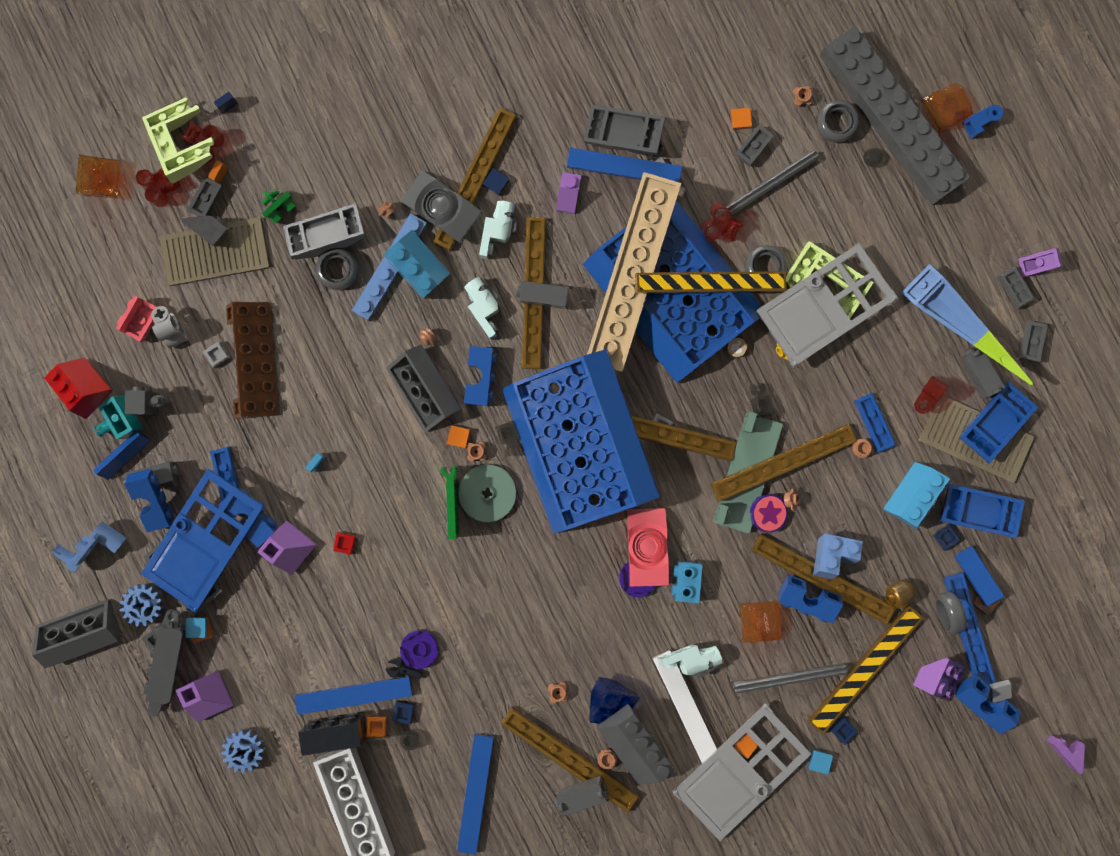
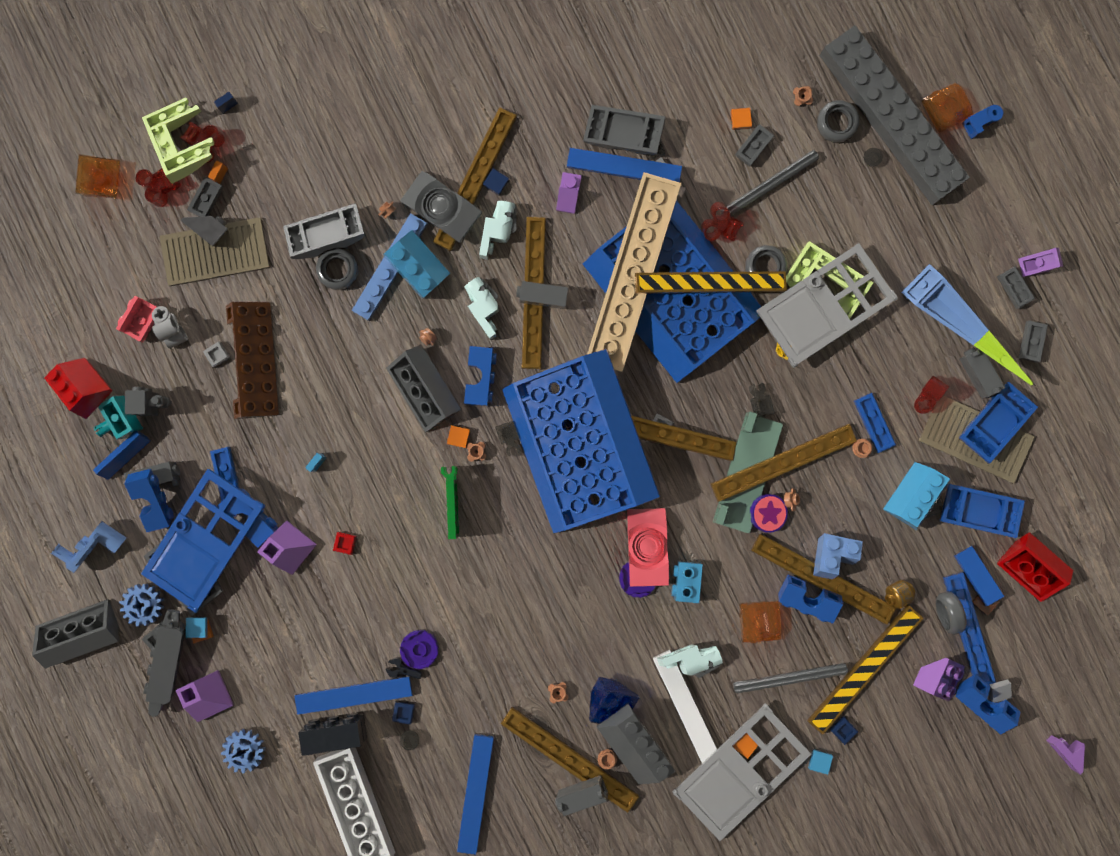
(271, 211): green hips -> none
(376, 726): orange tile -> none
(479, 480): sand green piece -> none
(736, 347): tan tile -> none
(946, 537): dark blue tile -> none
(1036, 567): none -> red slope

